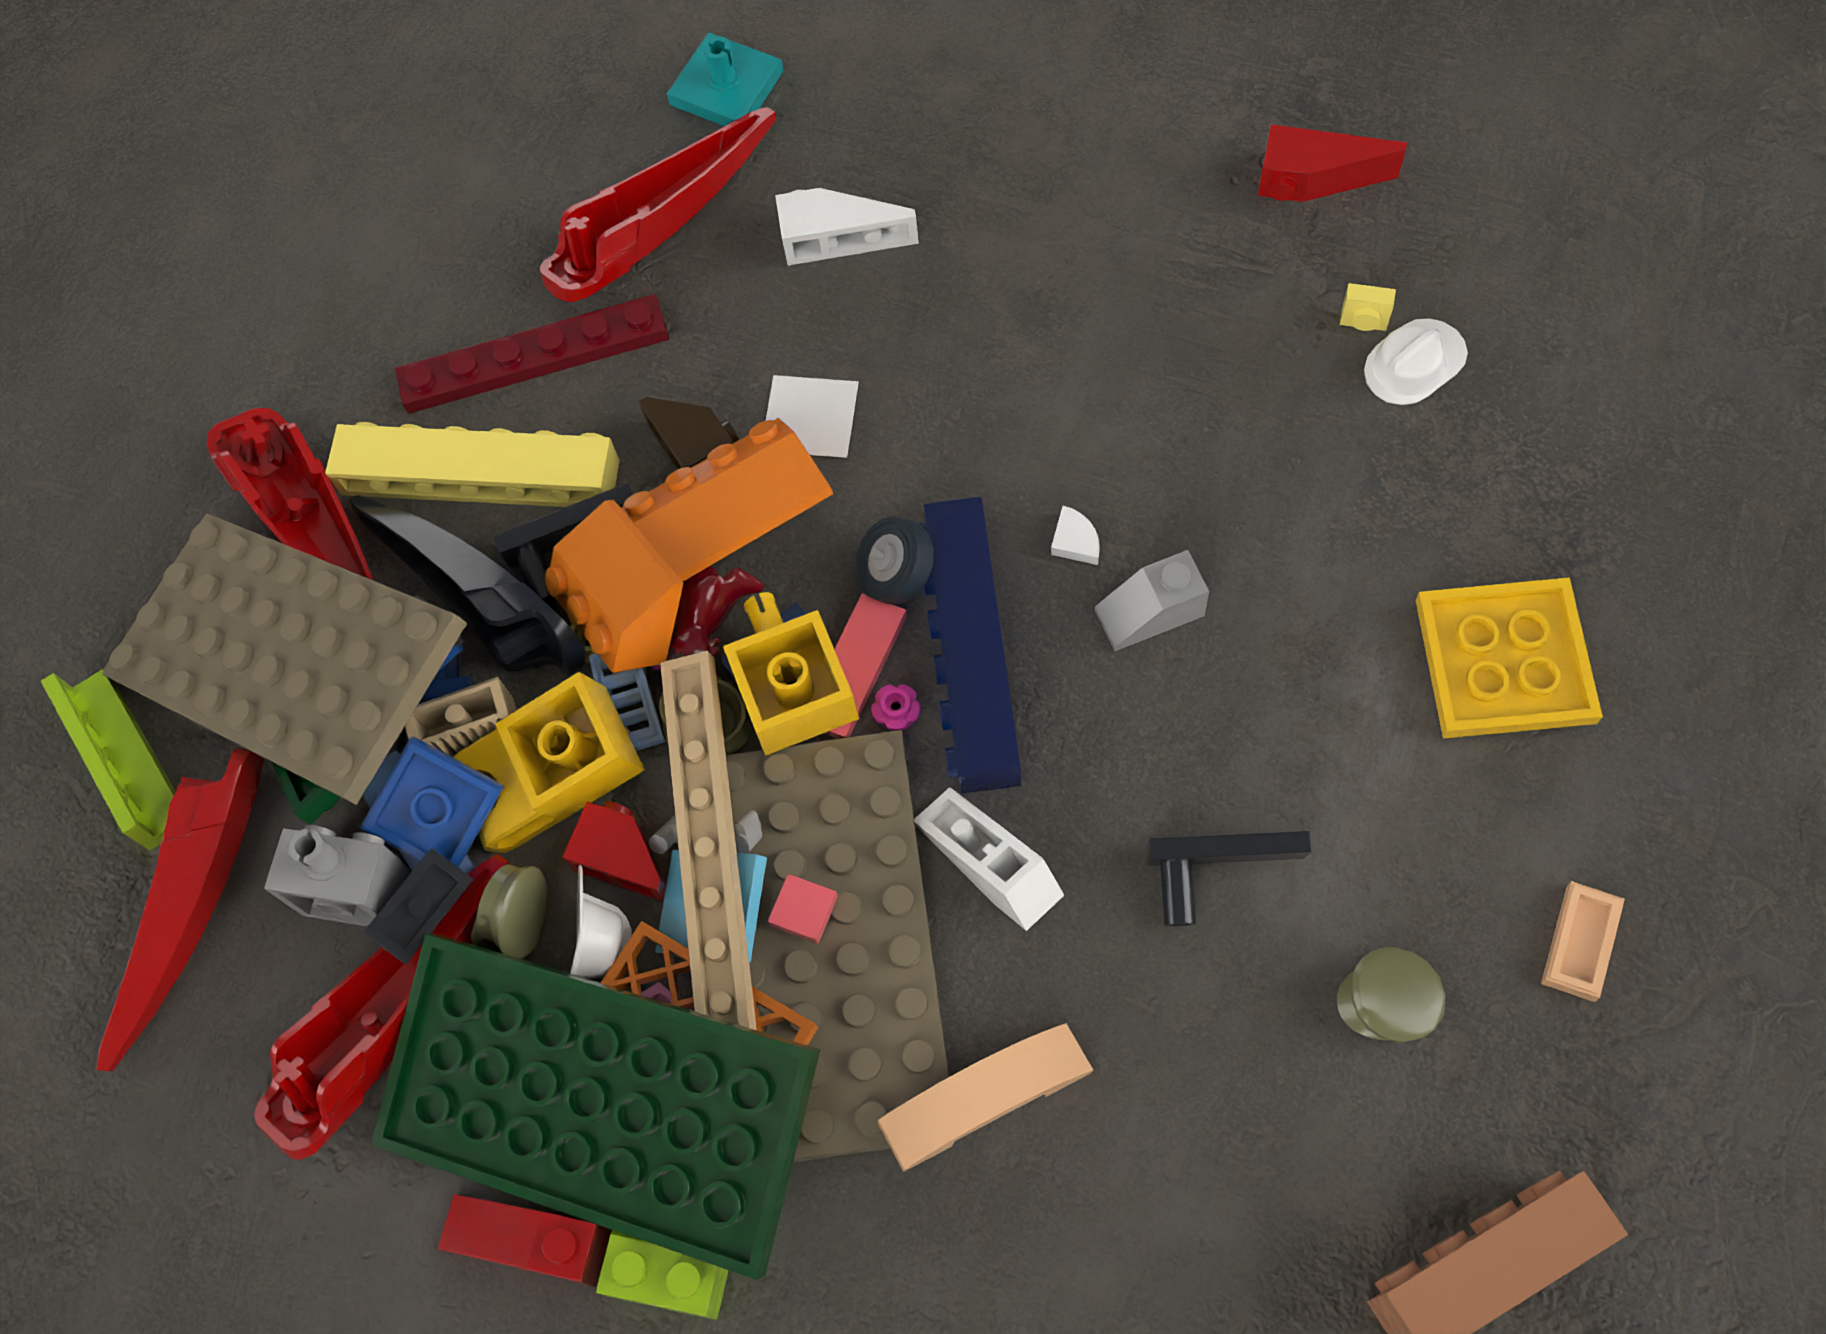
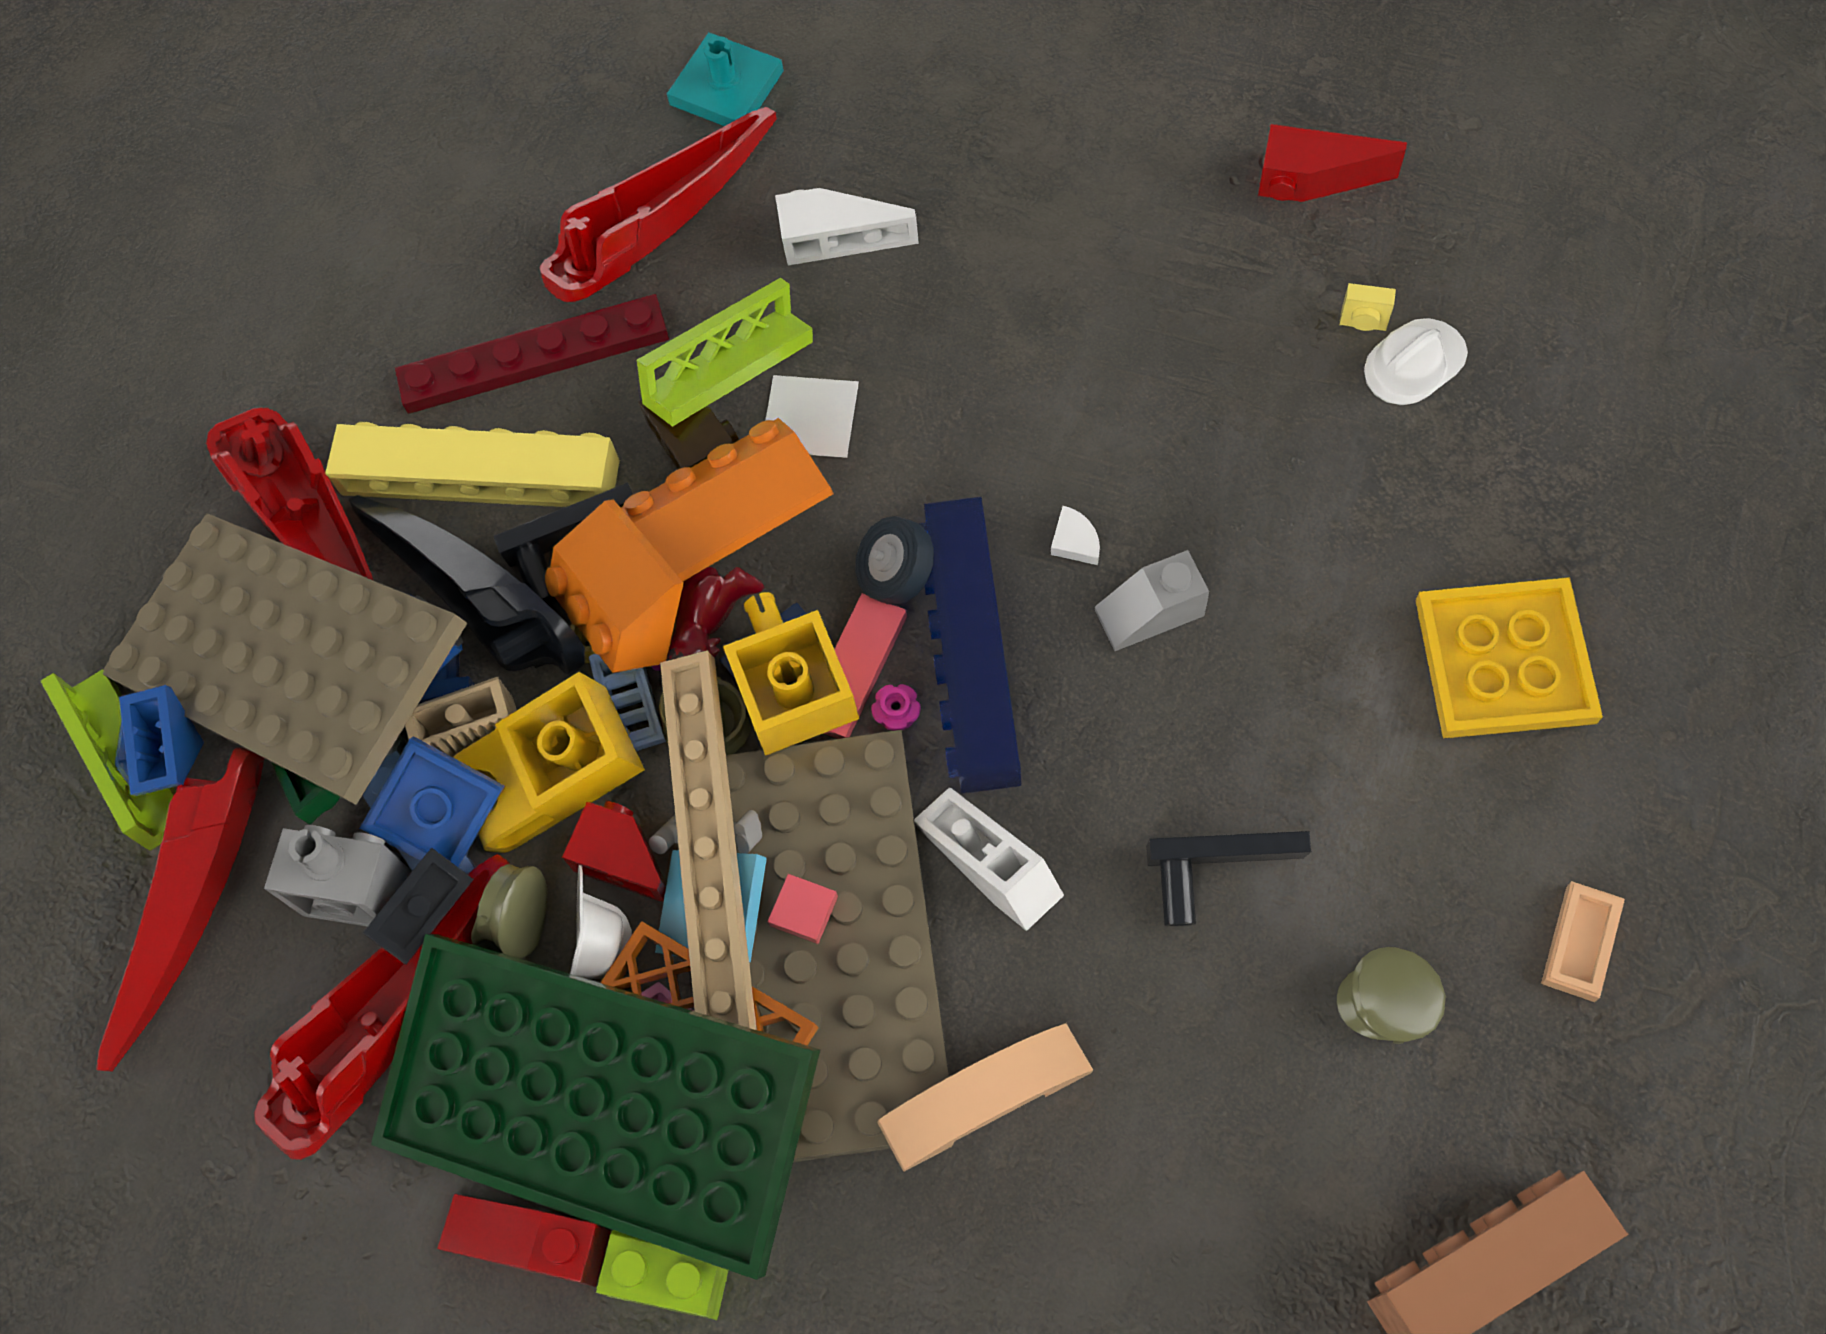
(155, 741): none -> blue slope
(722, 362): none -> lime fence

